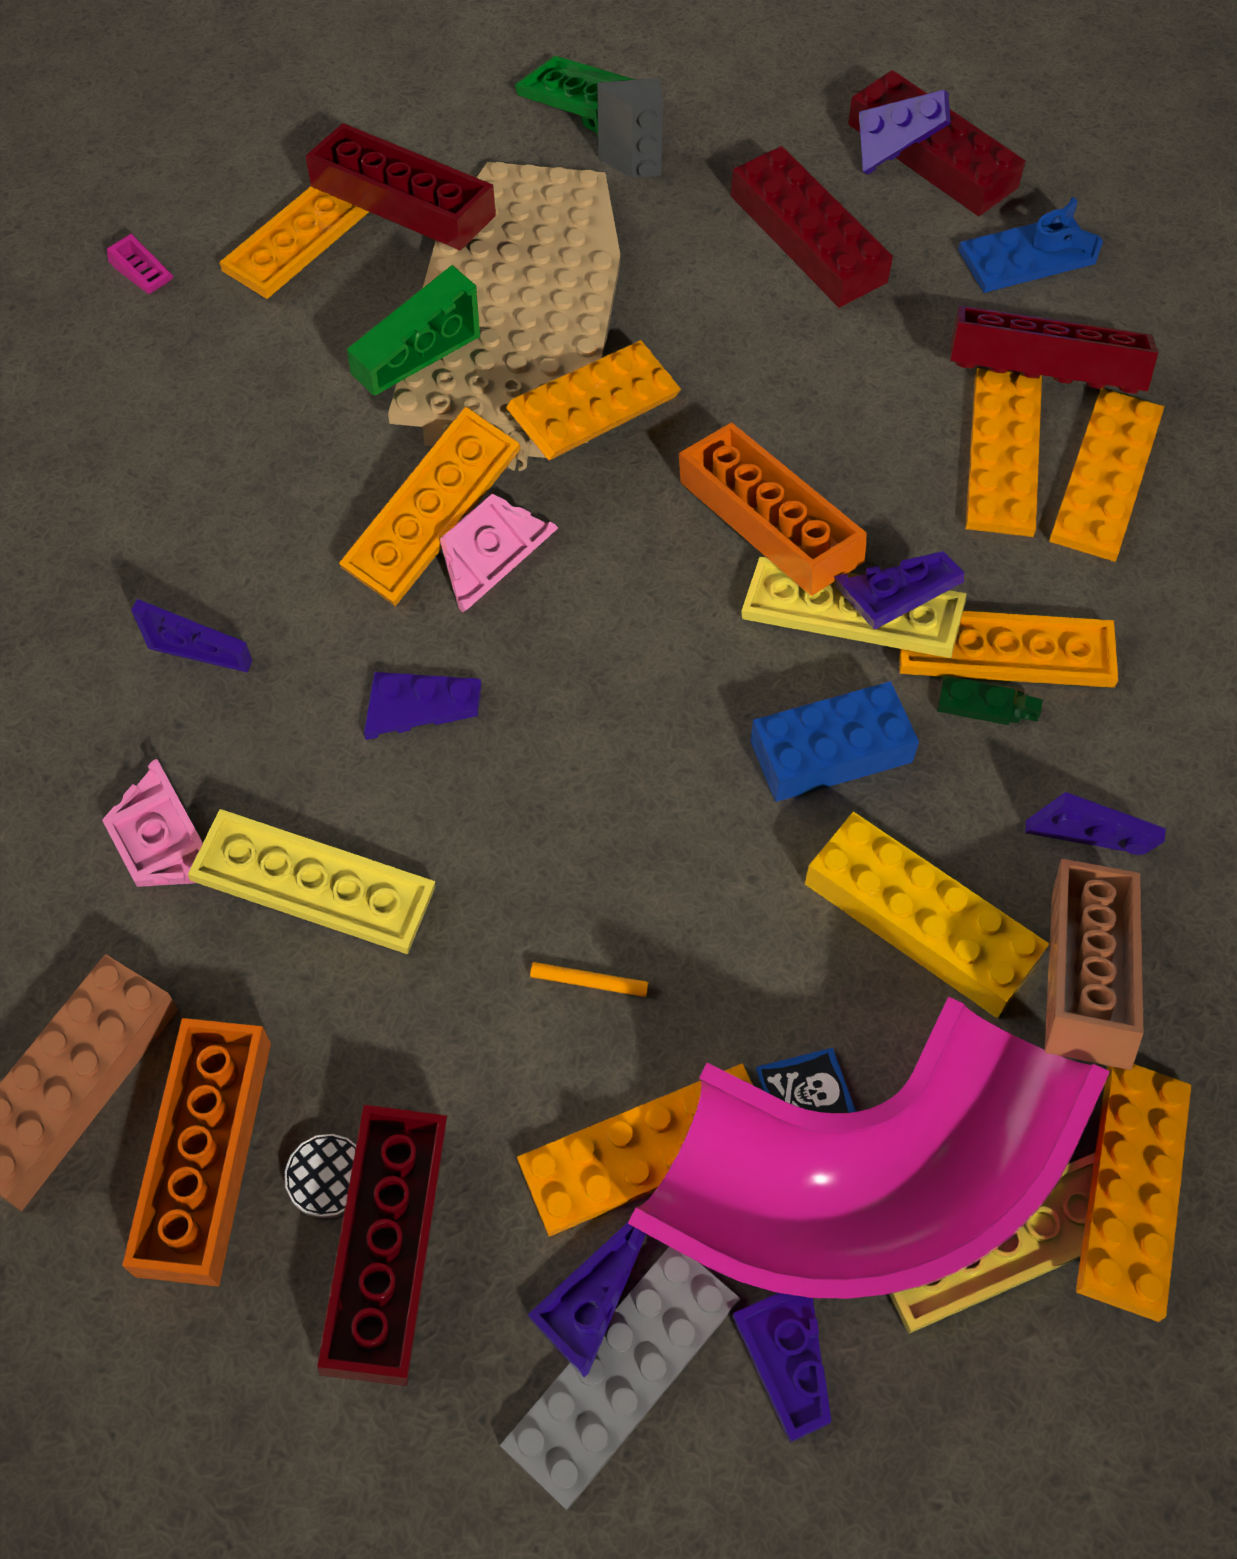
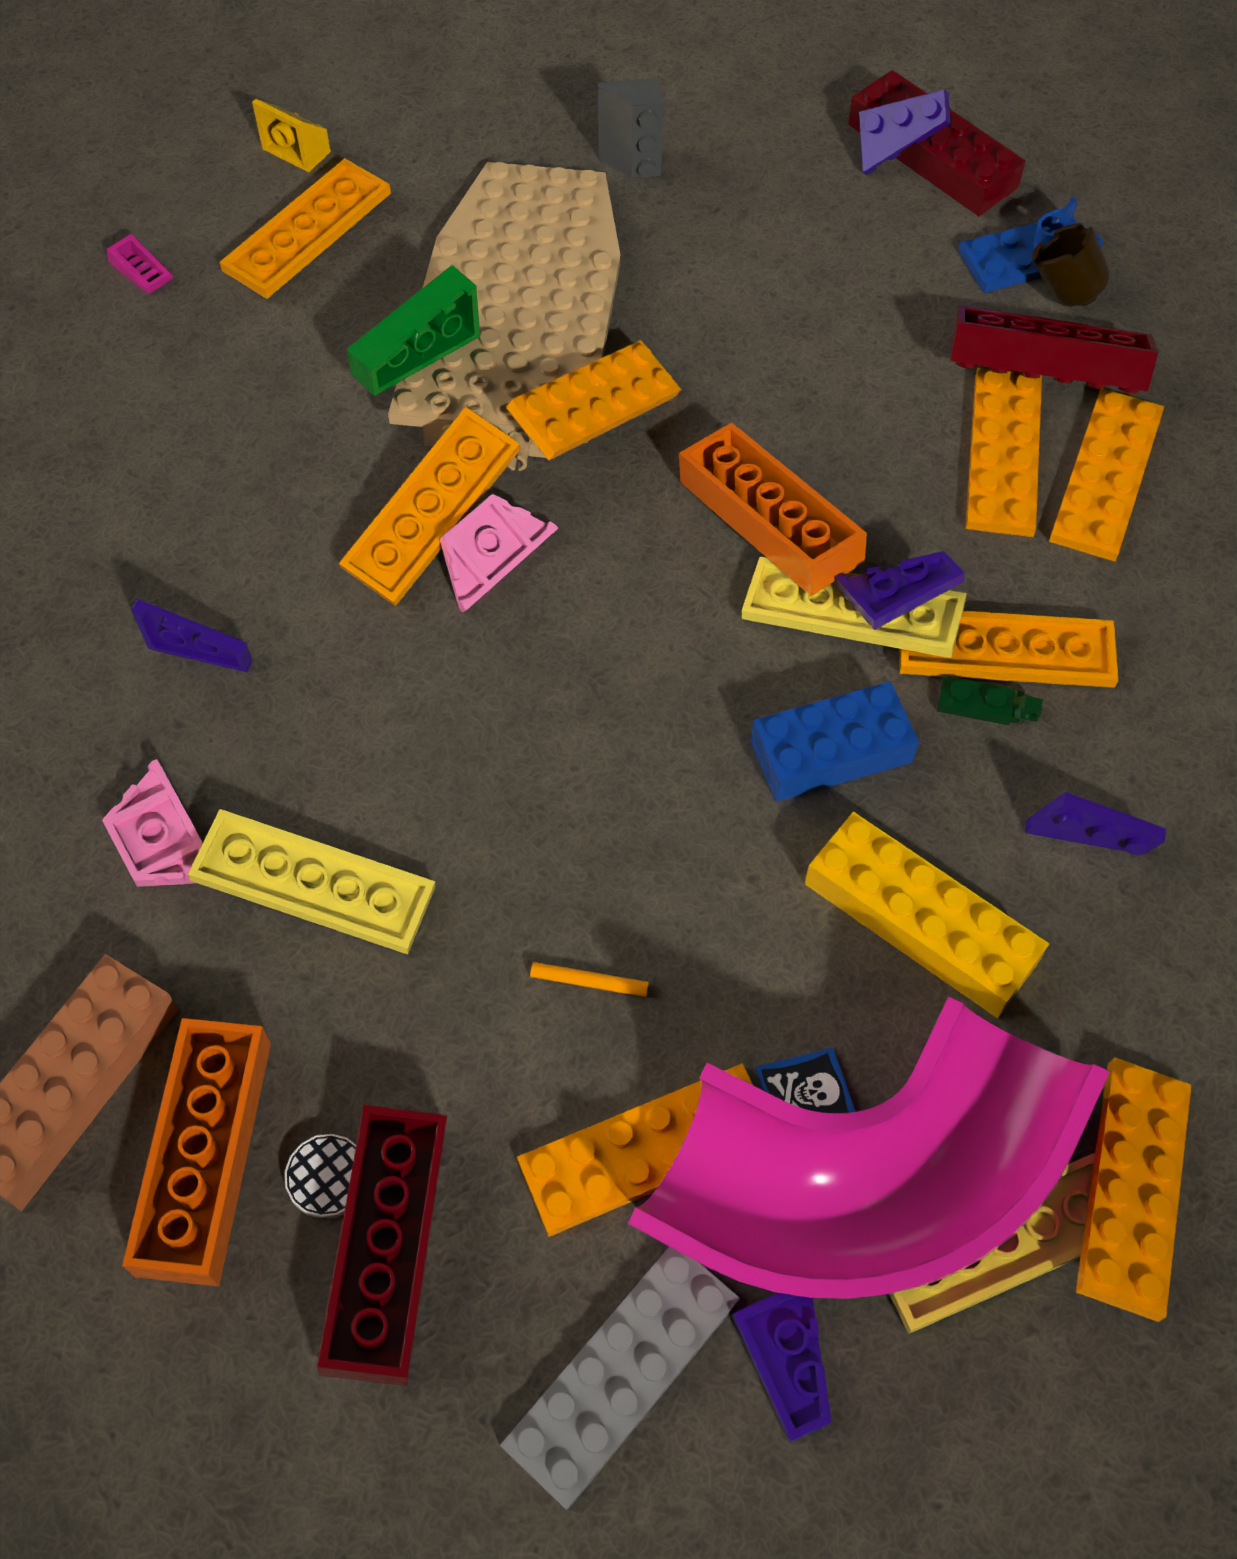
(290, 135): none -> yellow slope
(401, 186): dark red brick -> none
(417, 700): dark purple wing -> none
(567, 87): green plate -> none
(583, 1304): dark purple wing -> none
(811, 226): dark red brick -> none
(1072, 265): none -> dark brown cylinder
(1095, 965): nougat brick -> none

